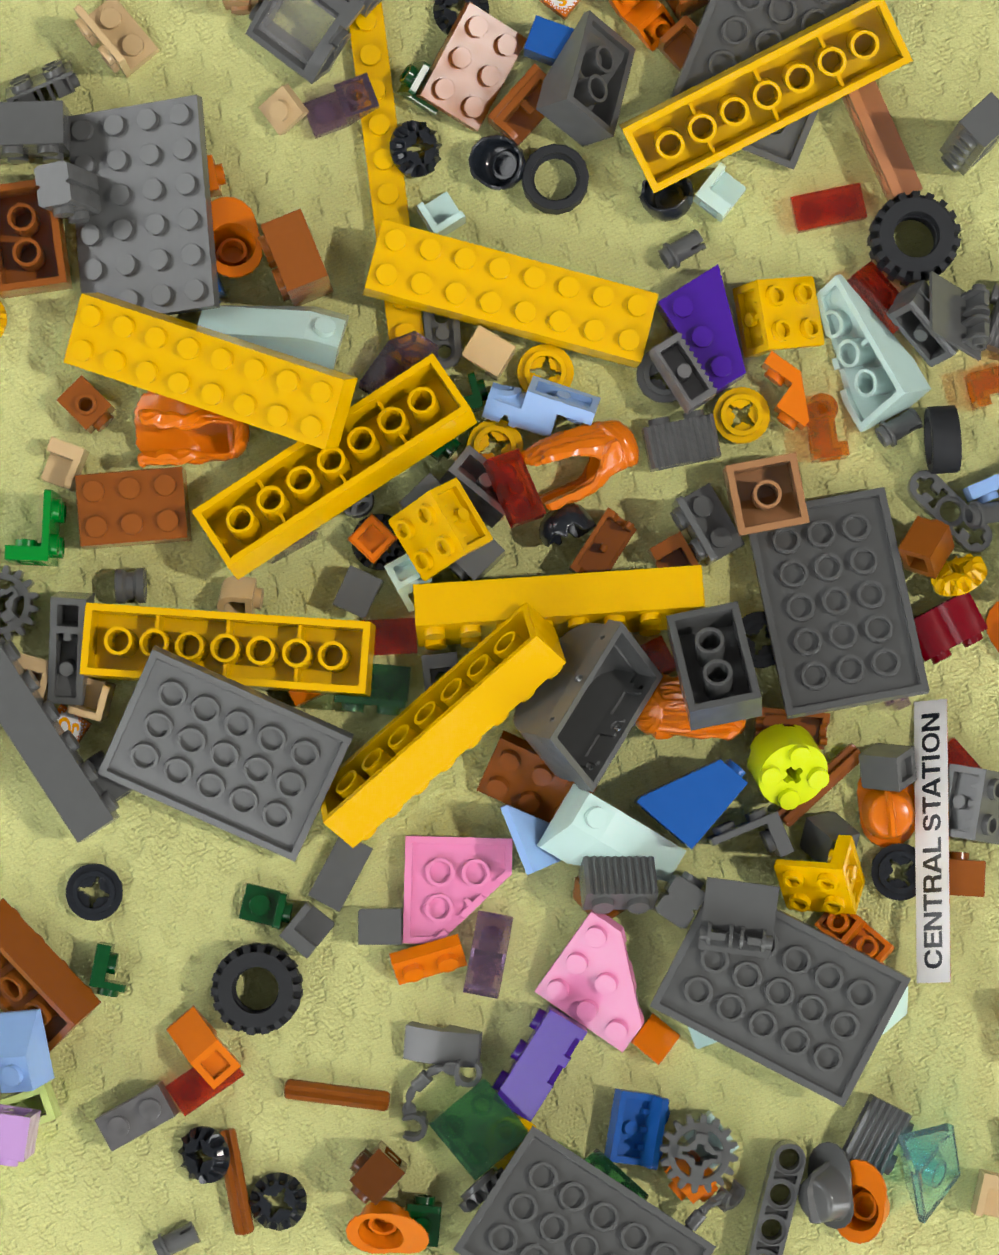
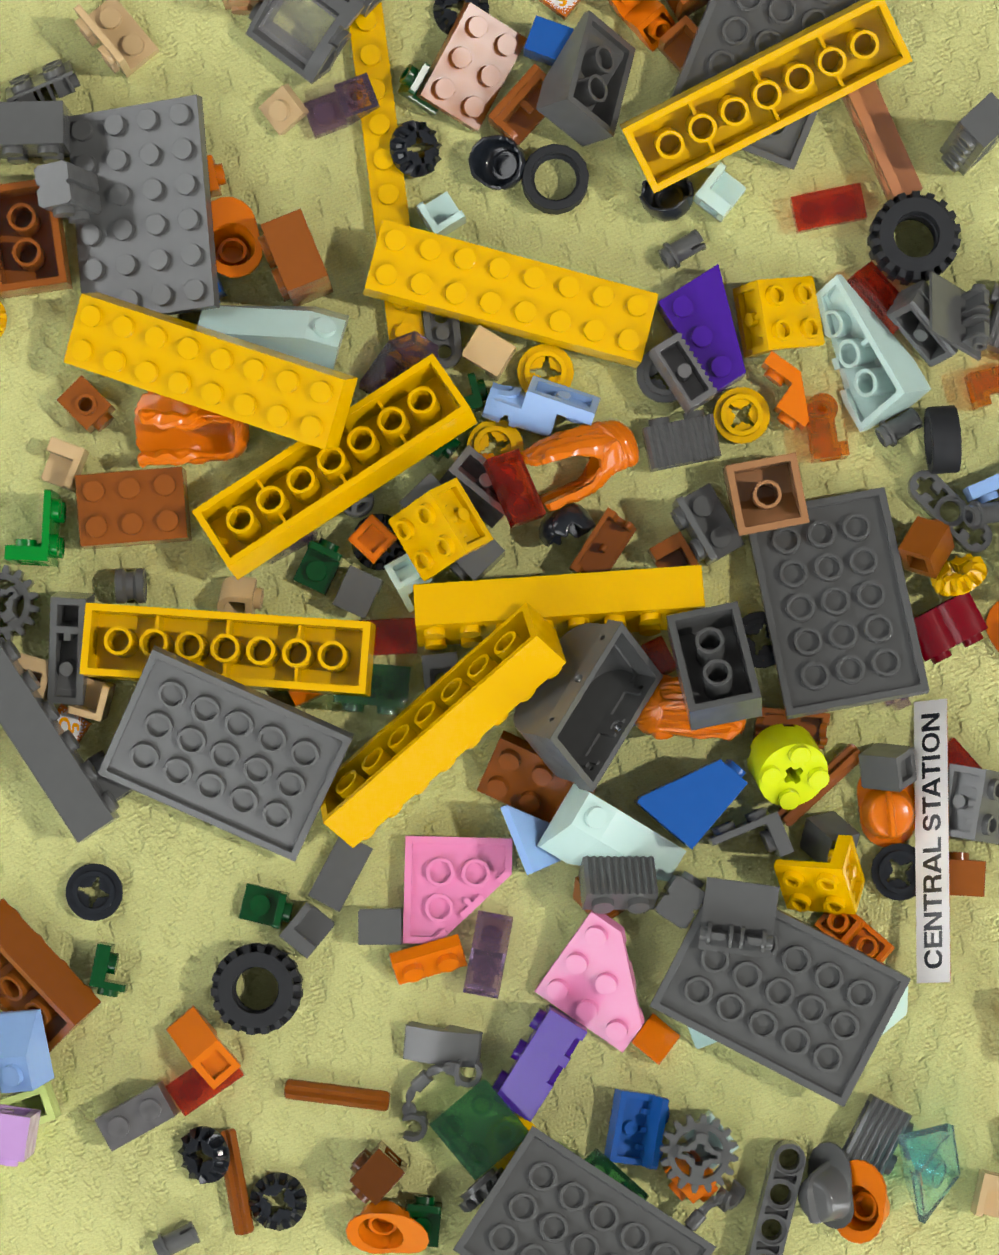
(319, 565): none -> dark green bracket

